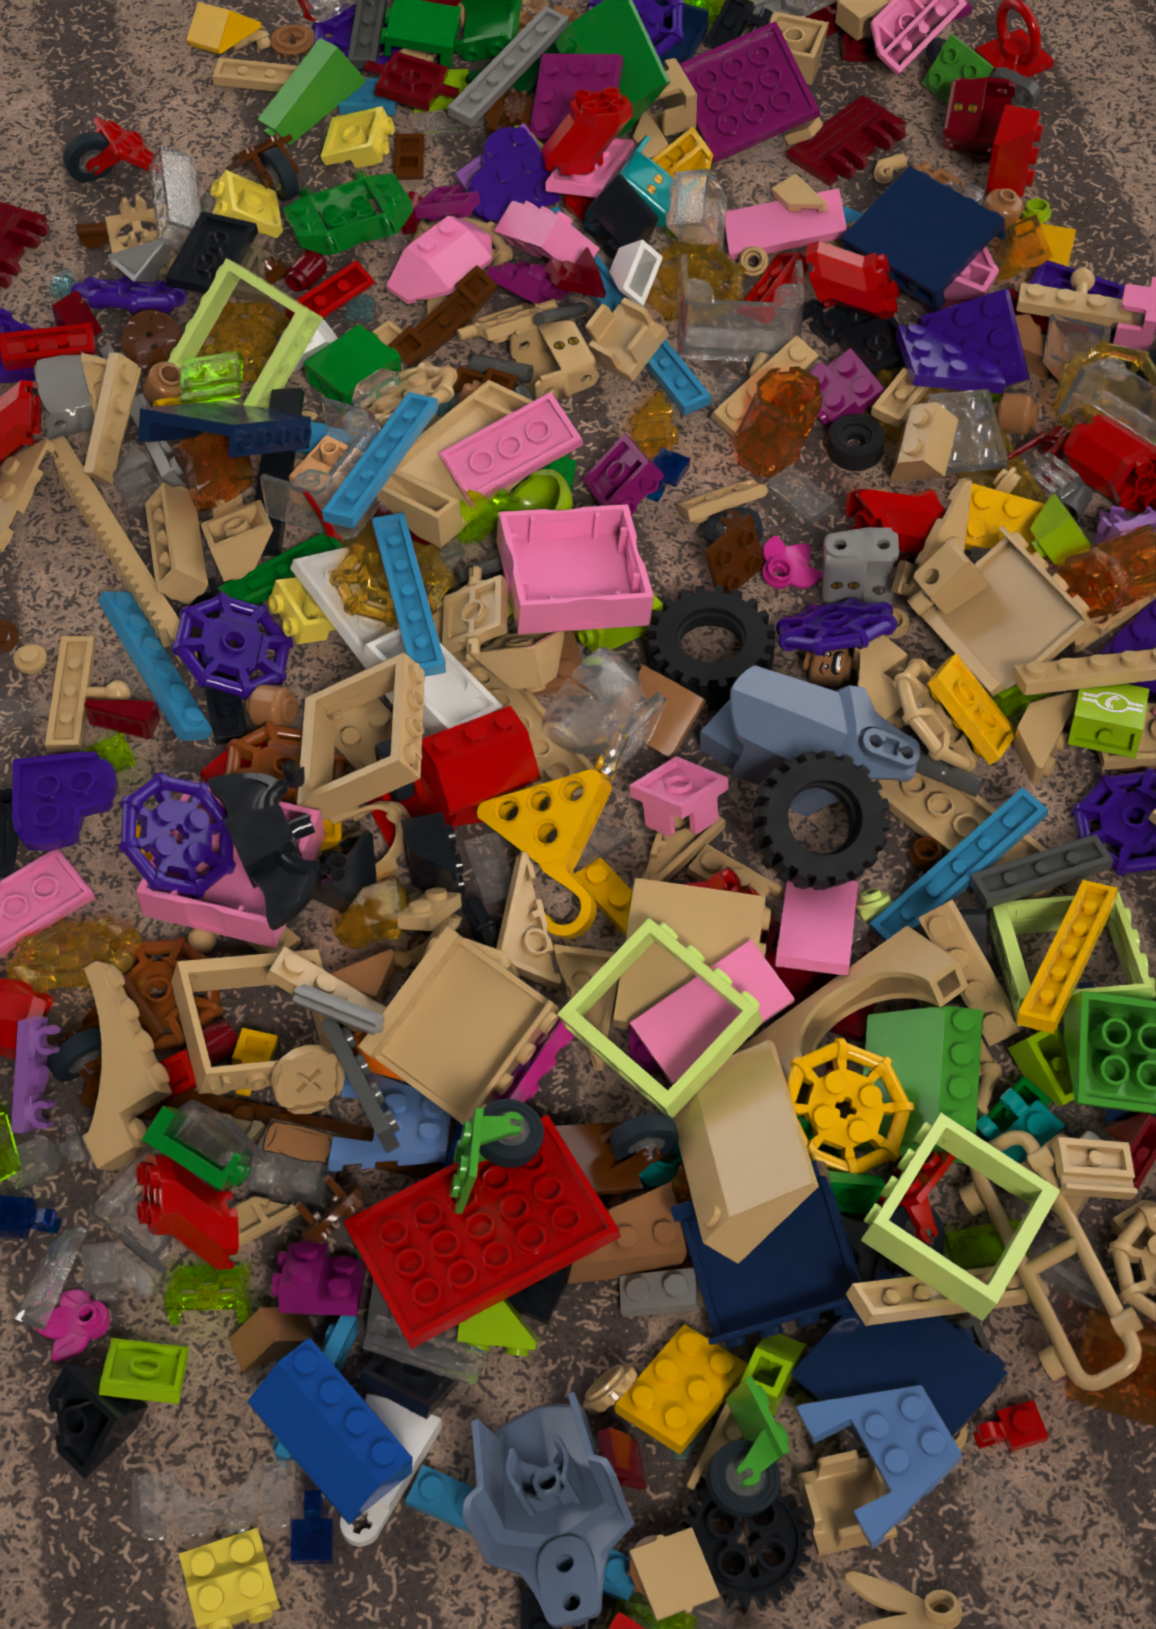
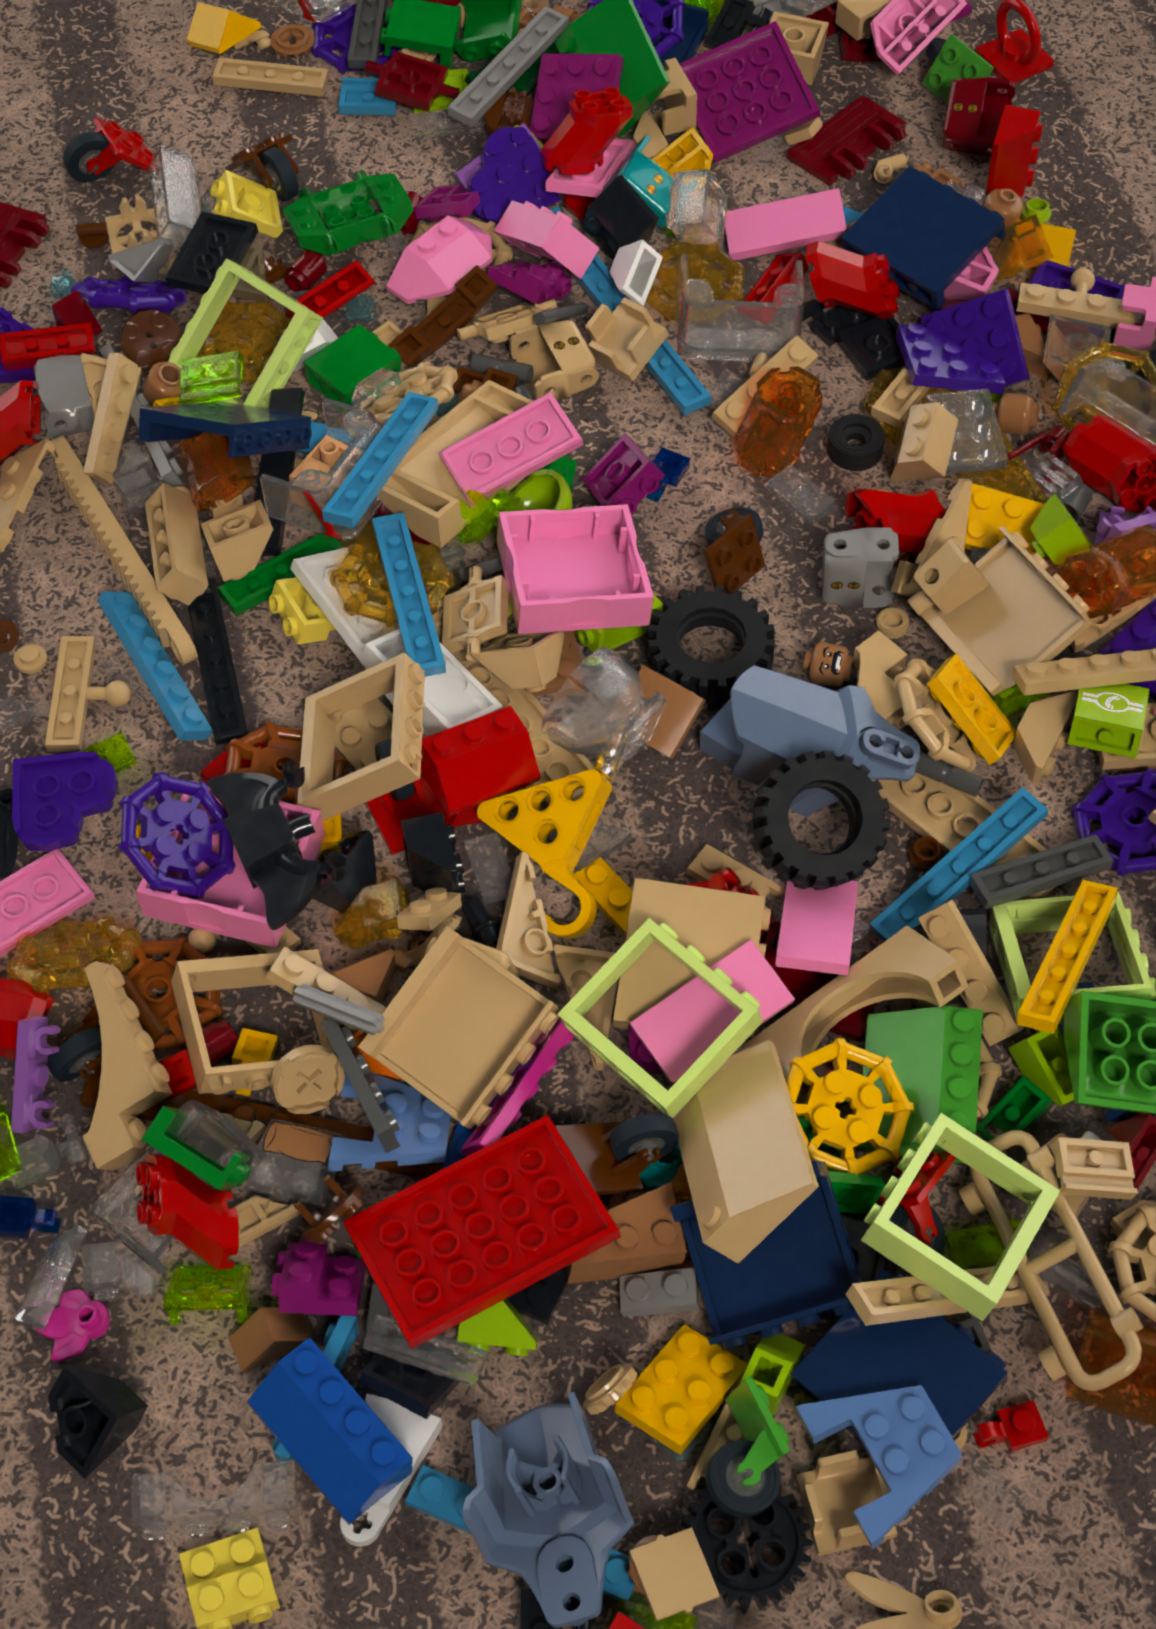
(125, 716): dark red slope -> none
(144, 1371): lime tile -> none
(223, 658): dark purple plate -> none
(272, 705): medium nougat head -> none
(311, 92): bright green slope -> none
(312, 1537): clear blue plate -> none
(358, 138): light yellow plate -> none
(395, 813): tan helmet -> none
(409, 156): reddish brown slope -> none
(502, 1133): plate -> none
(579, 277): dark red slope -> none
(624, 1457): dark red slope -> none
(652, 426): clear yellow slope -> none
(673, 852): tan wing -> none
(679, 791): bright pink panel -> none
(701, 507): tan hinge -> none
(750, 252): tan plate -> none
(790, 562): dark pink plate -> none
(797, 194): tan tile -> none
(836, 626): dark purple plate -> none
(845, 387): magenta plate -> none
(872, 904): yellowish green plate -> none
(1006, 480): tan plate -> none
(1026, 89): dark grey beam -> none
(1034, 1120): teal plate -> none

